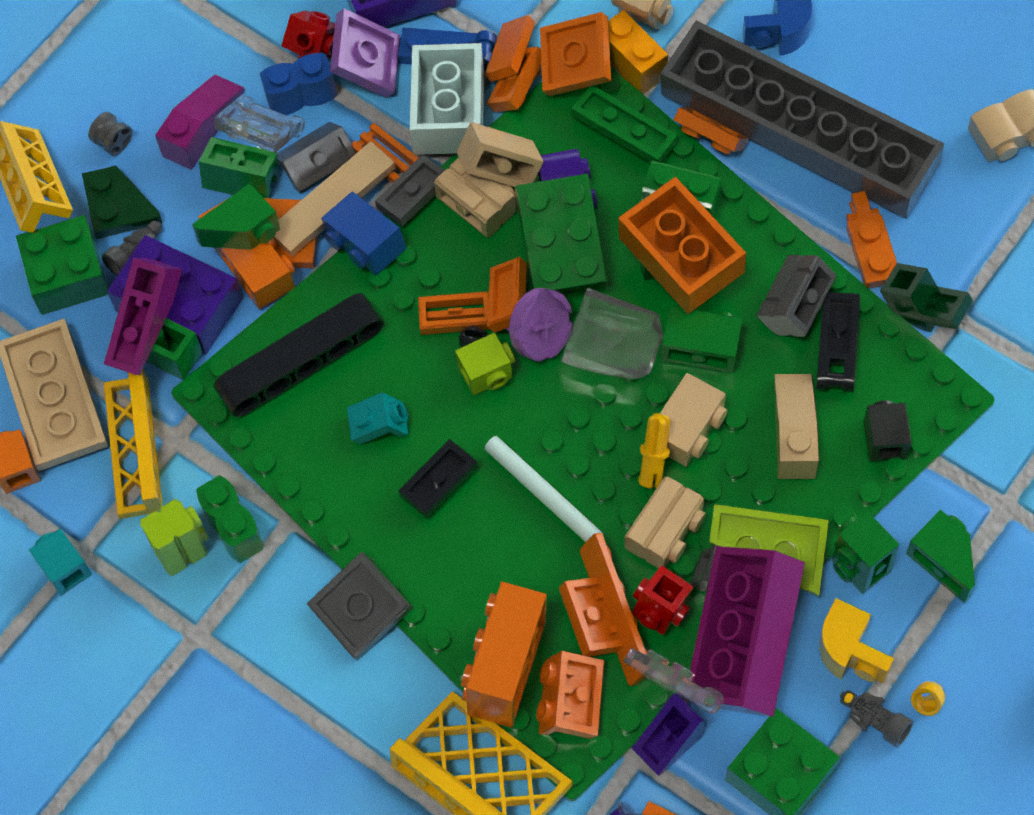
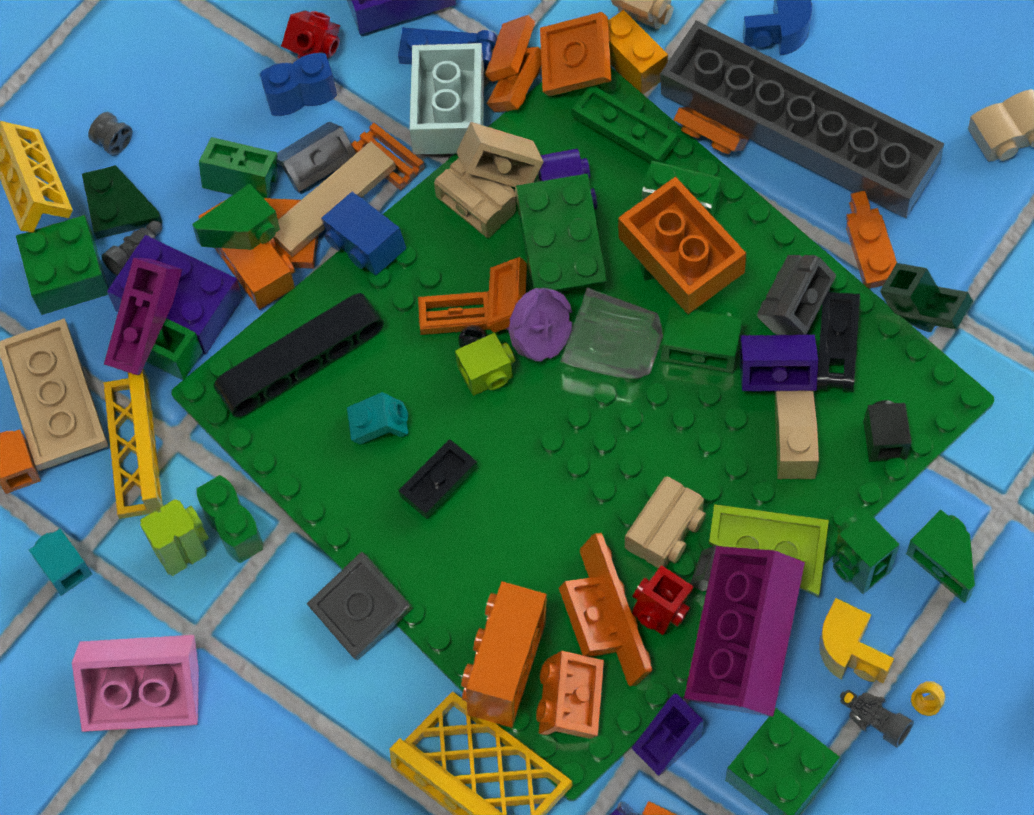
(137, 683): none -> bright pink slope
(192, 121): magenta slope -> none
(258, 124): clear plate -> none
(365, 53): medium lavender plate -> none
(410, 191): dark grey plate -> none
(541, 488): light aqua piece -> none
(654, 450): yellow axle -> none
(674, 679): clear plate -> none
(692, 413): tan brick -> none
(778, 363): none -> dark purple brick

